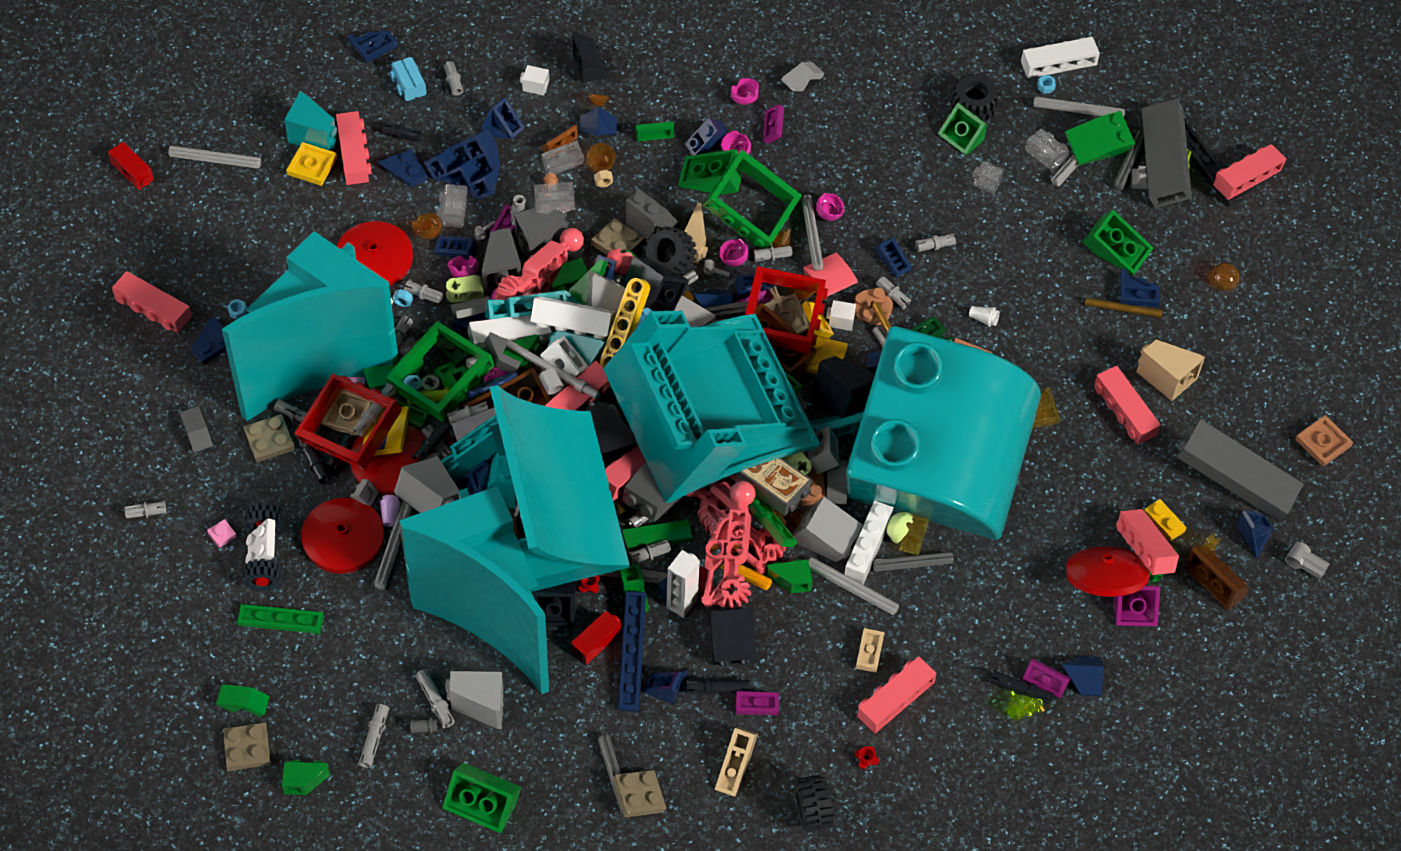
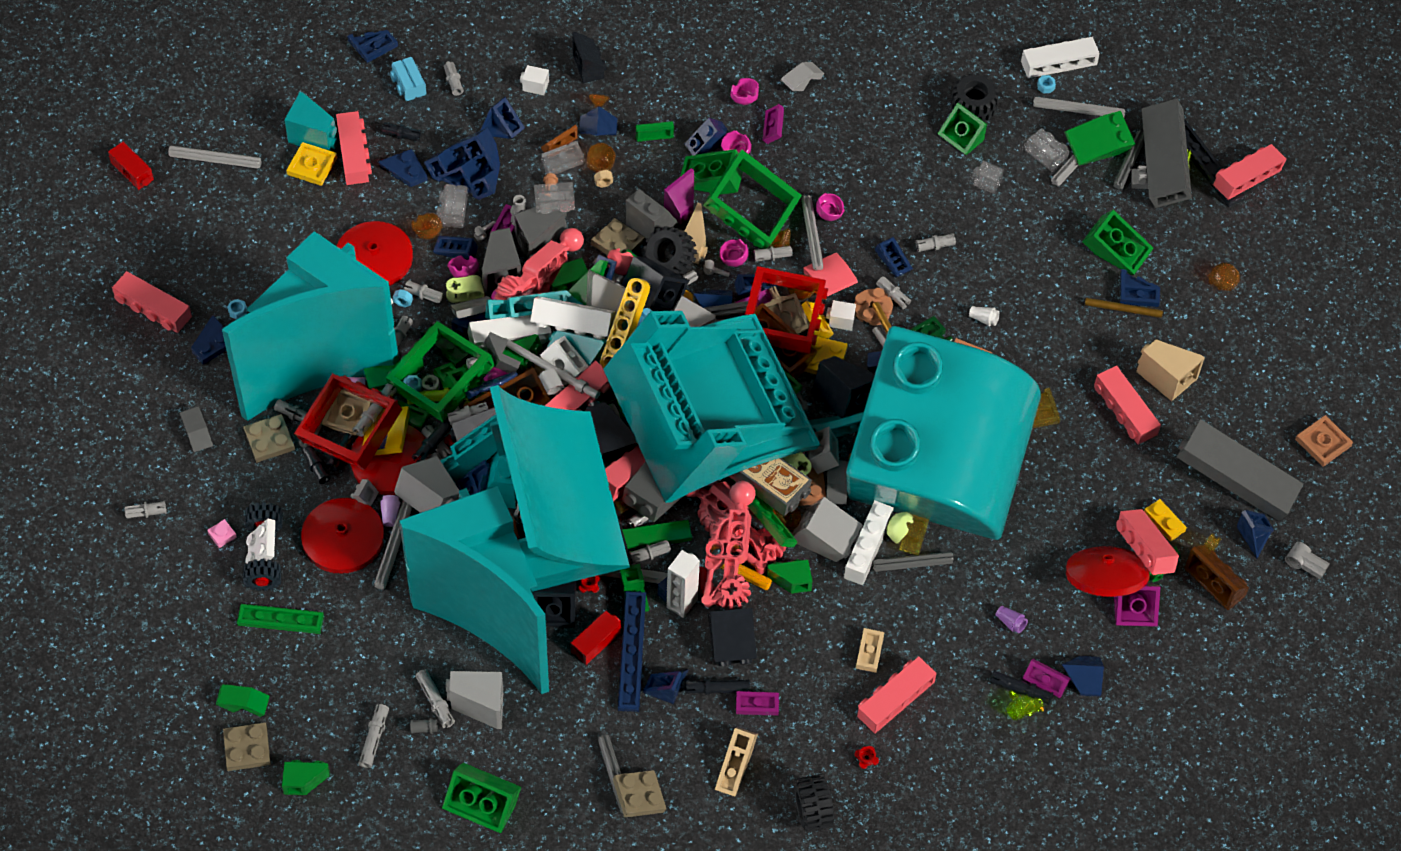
(680, 197): none -> magenta slope
(853, 586): light grey axle -> none
(1013, 620): none -> medium lavender cone

